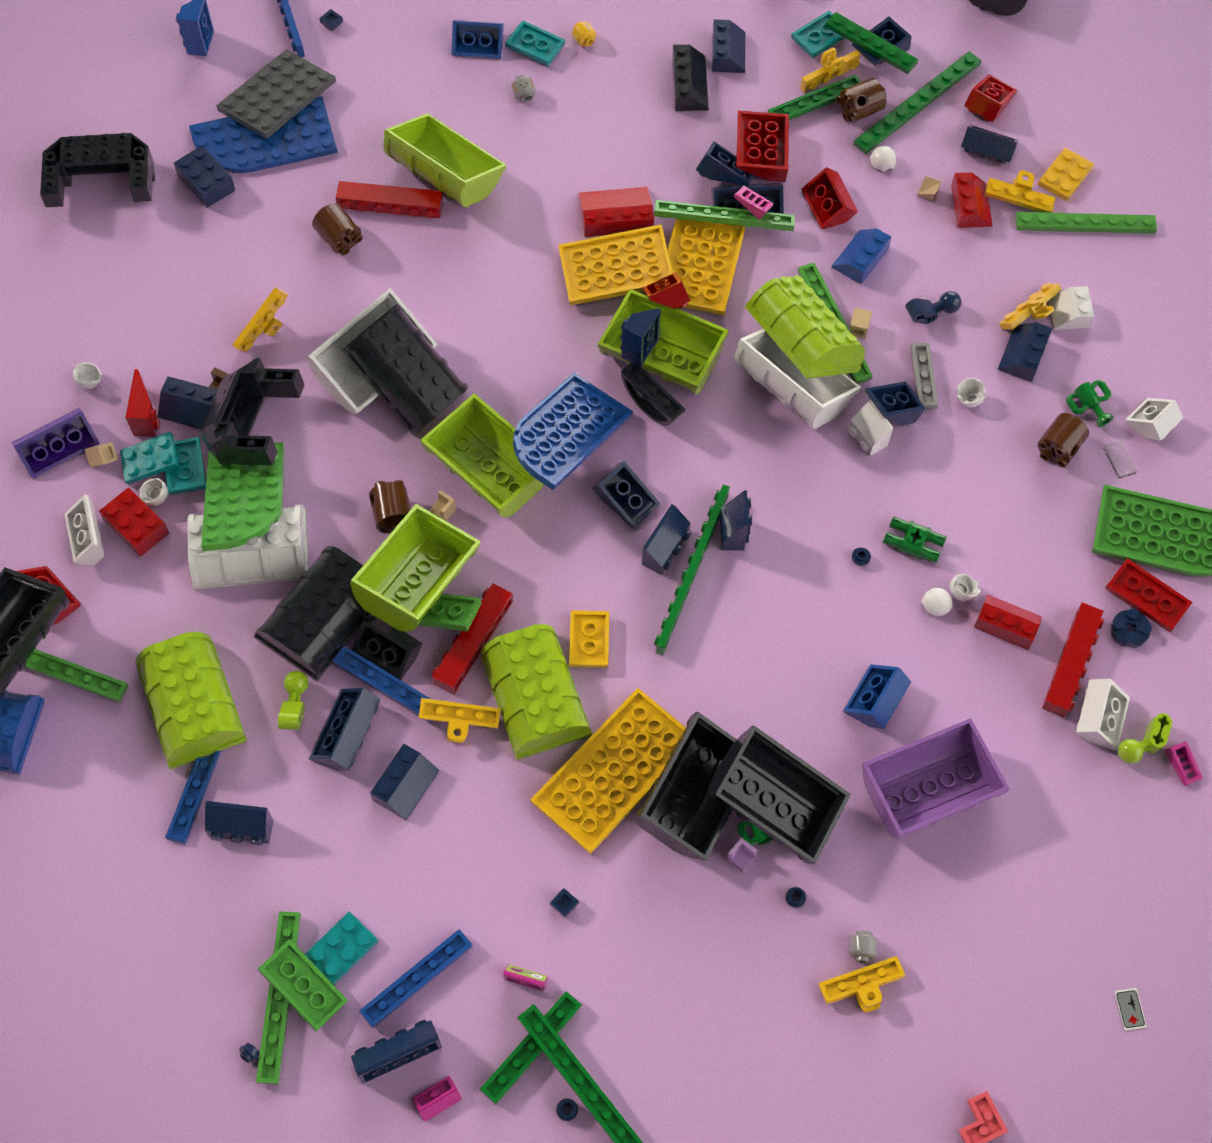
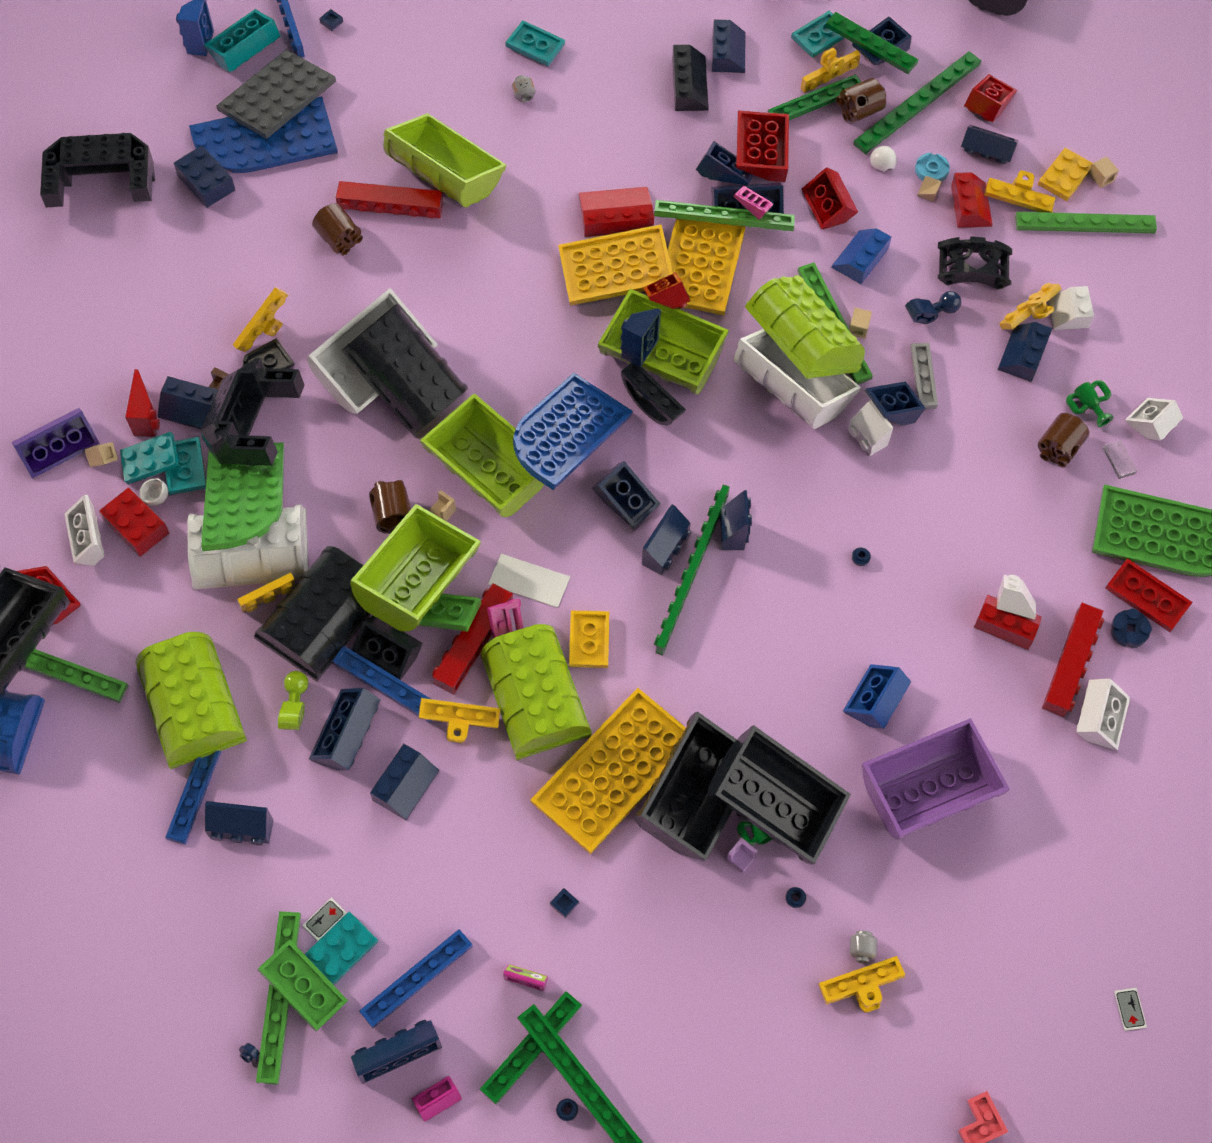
(87, 375): white hair -> none
(243, 40): none -> teal slope
(266, 593): none -> yellow plate
(271, 355): none -> black tile
(324, 919): none -> sticker
(477, 38): blue slope -> none
(500, 617): none -> dark pink plate
(529, 580): none -> white sticker
(583, 33): yellow head -> none
(918, 547): green pin -> none
(932, 166): none -> medium azure tile
(937, 602): white hair -> none
(963, 272): none -> black fence
(964, 588): white hair -> none
(971, 392): white hair -> none
(1015, 597): none -> white slope
(1103, 172): none -> tan panel
(1132, 751): lime beam -> none
(1178, 767): dark pink slope -> none

